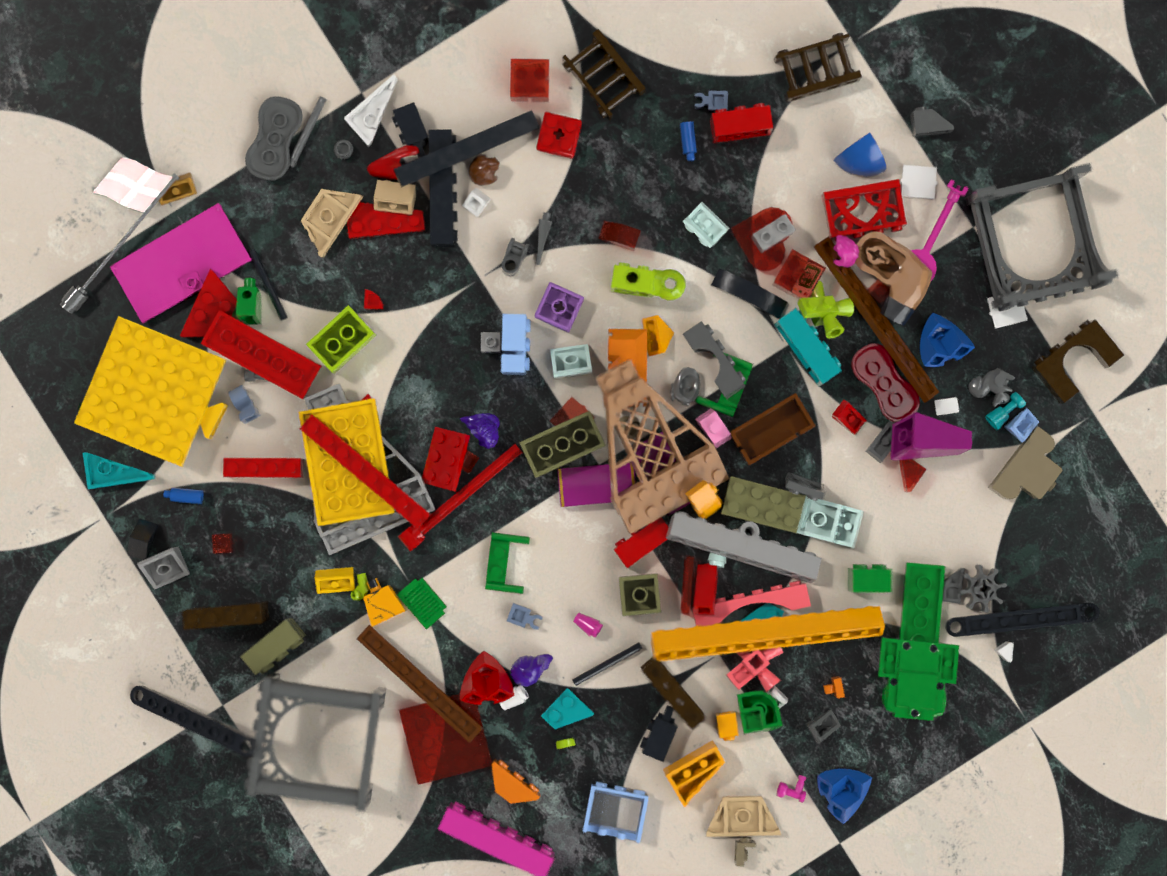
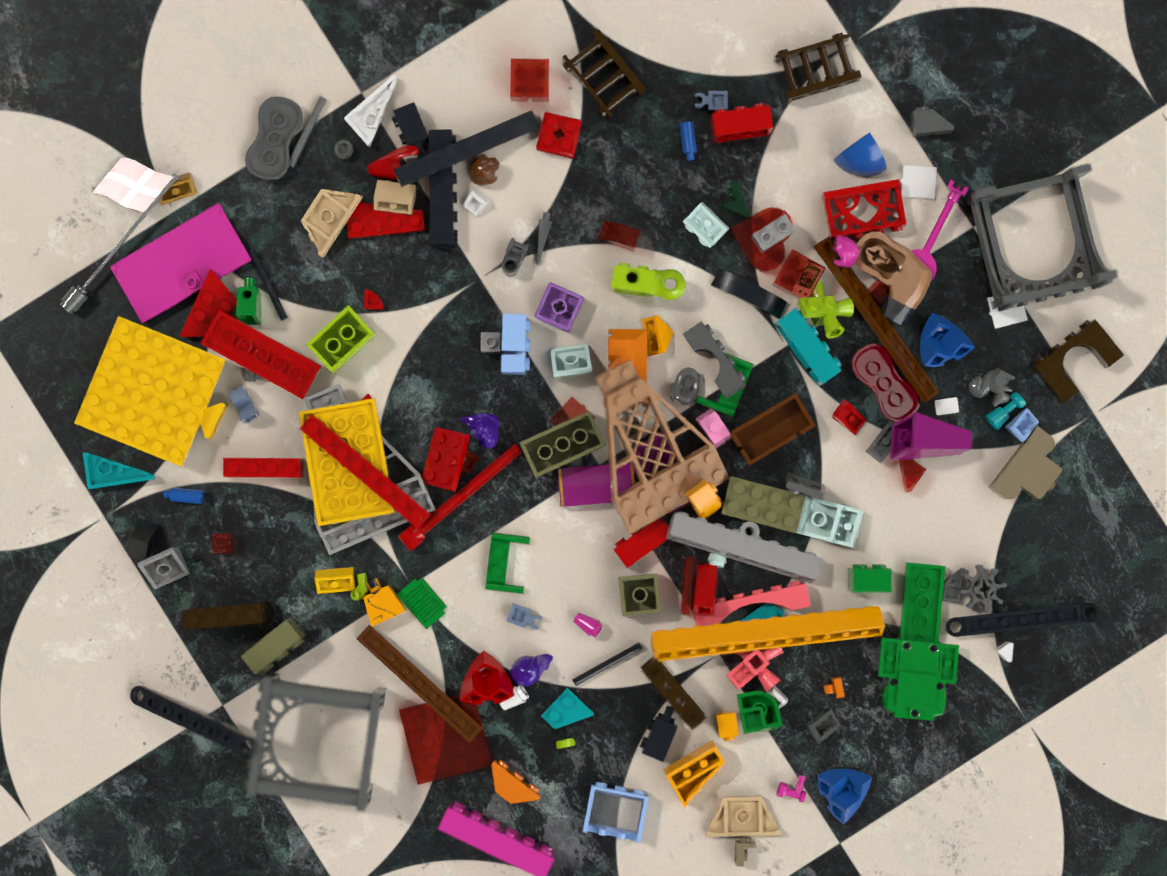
(738, 206): none -> clear green slope

